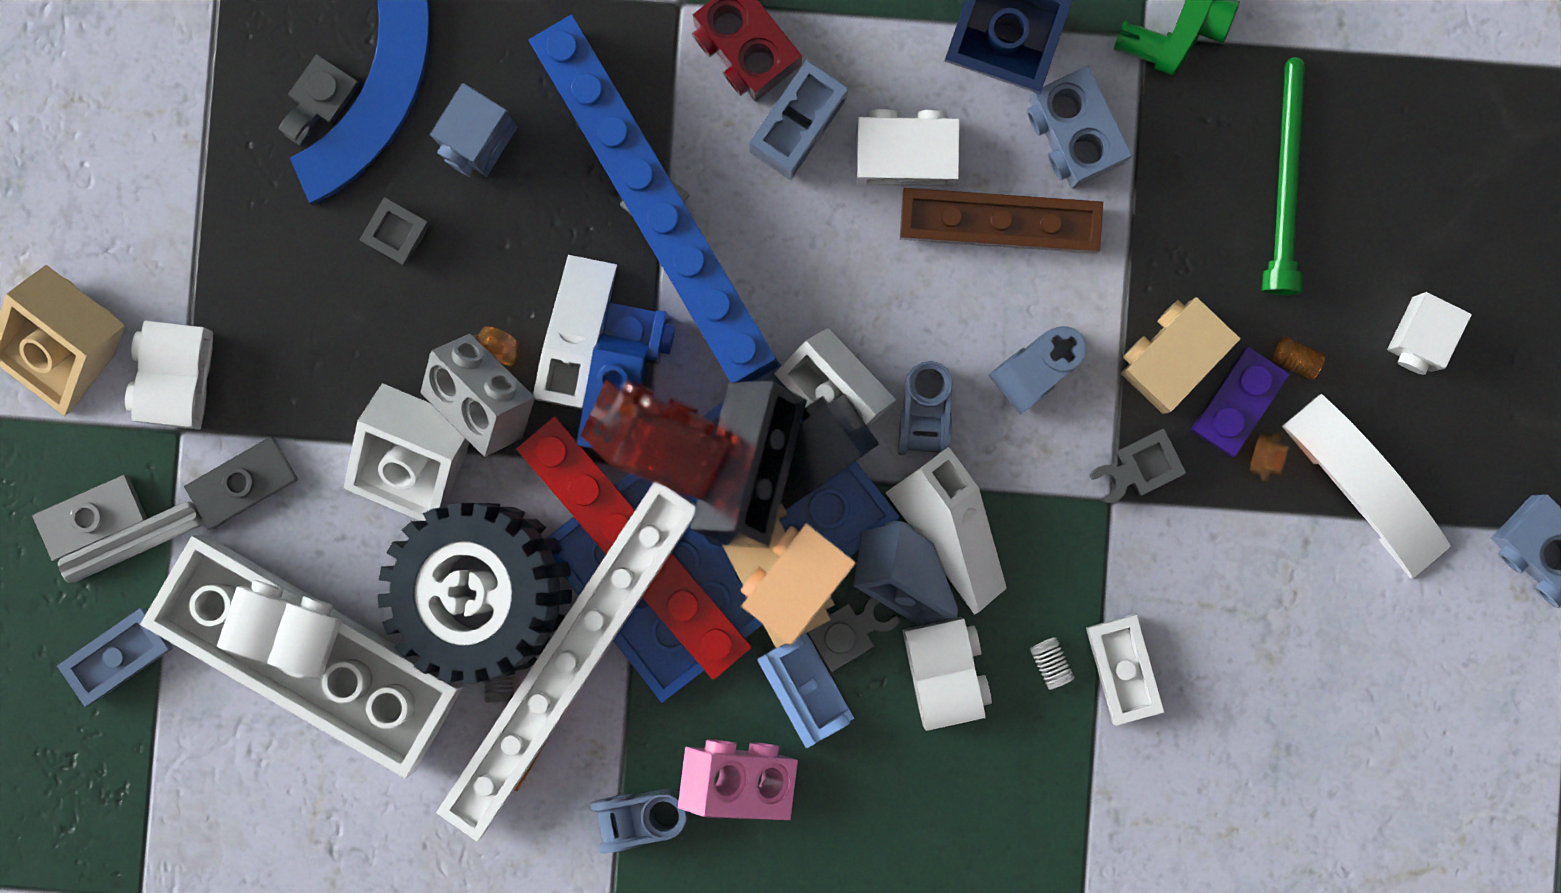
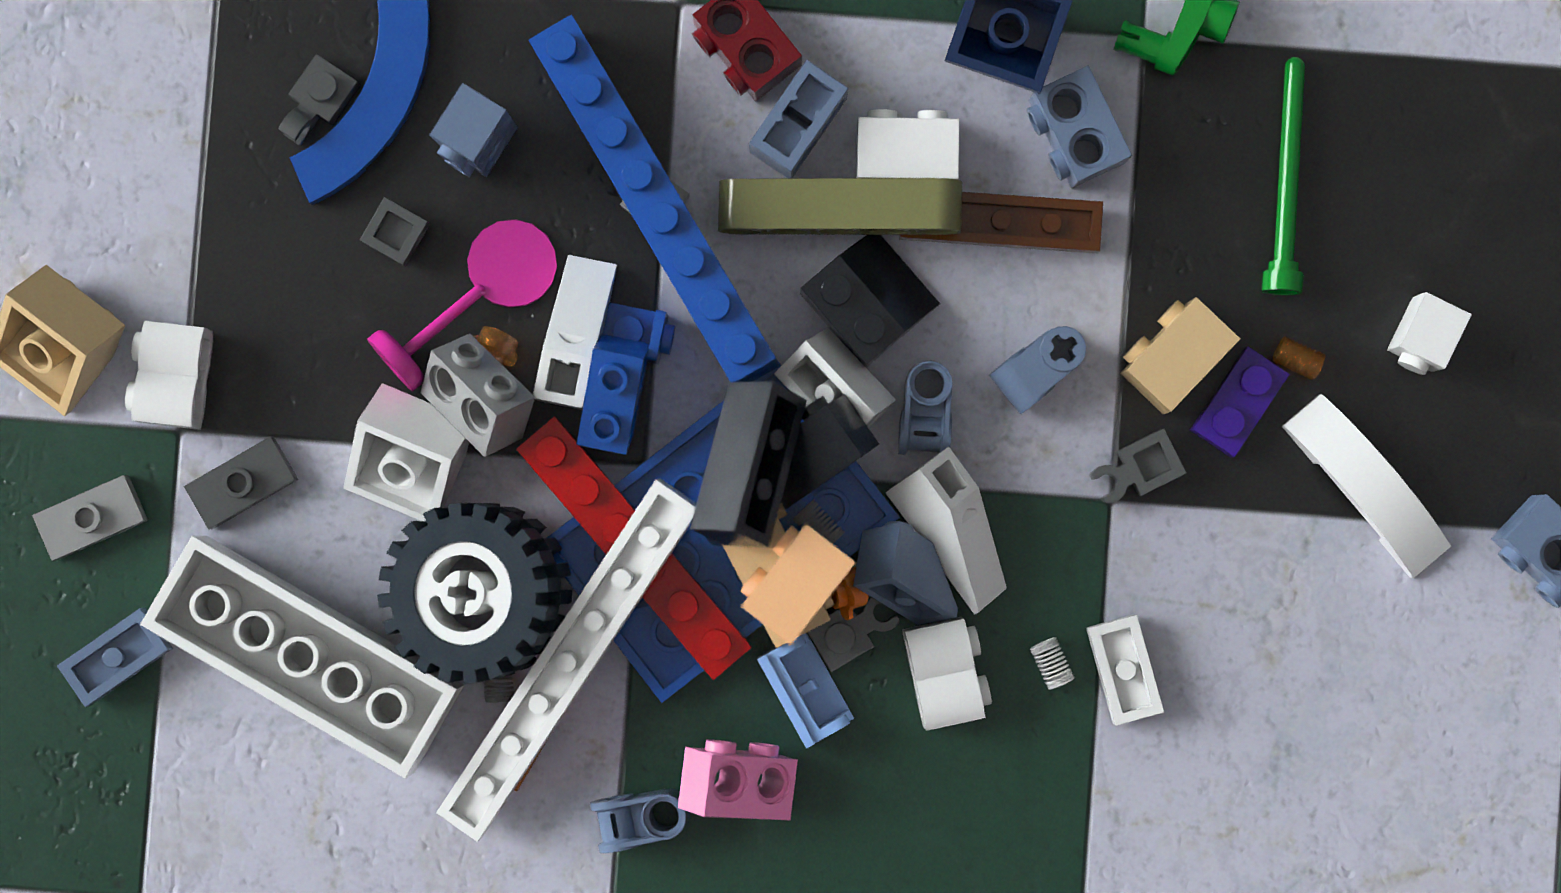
(129, 542): light grey axle -> none
(279, 630): white brick -> none
(508, 266): none -> dark pink piece
(654, 438): clear red brick -> none
(814, 522): none -> light grey piece
(840, 206): none -> olive beam
(847, 596): none -> orange plate
(869, 297): none -> black slope
(1268, 456): clear orange plate -> none

